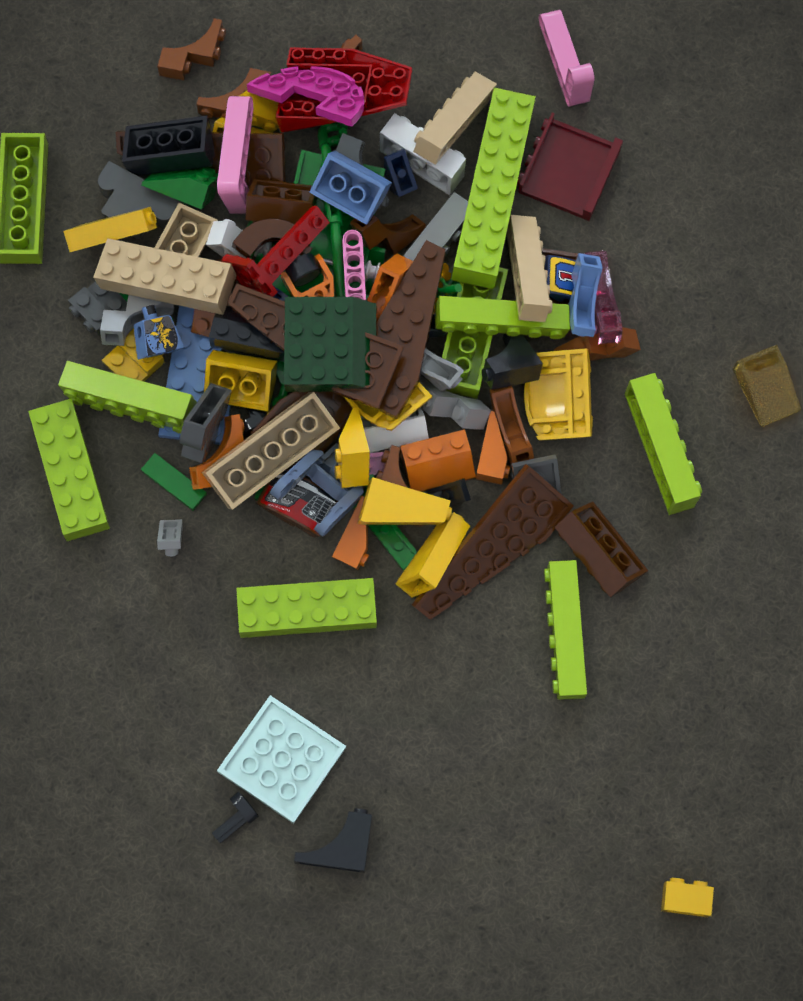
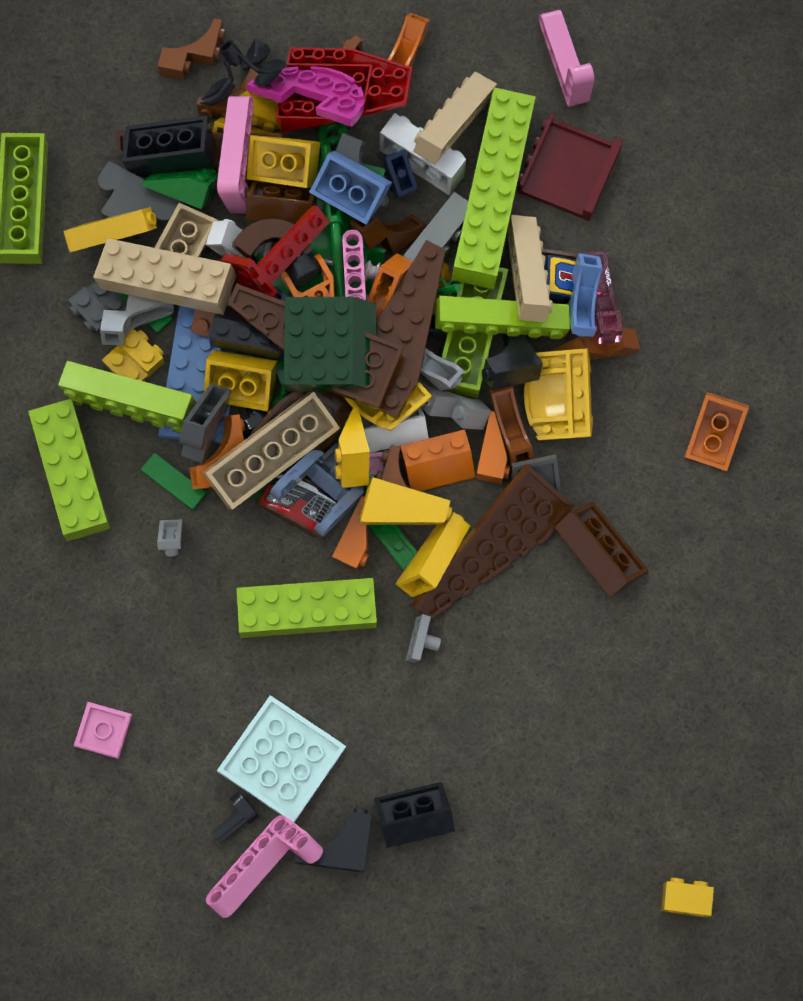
(103, 730): none -> bright pink tile
(156, 334): torso -> none
(233, 56): none -> black plant
(258, 861): none -> bright pink beam
(283, 161): none -> yellow slope
(410, 39): none -> orange arch
(414, 814): none -> black slope
(421, 639): none -> light grey tile
(455, 492): black slope -> none
(566, 630): lime brick -> none
(662, 443): lime brick -> none
(717, 431): none -> orange slope
(767, 385): clear yellow slope -> none

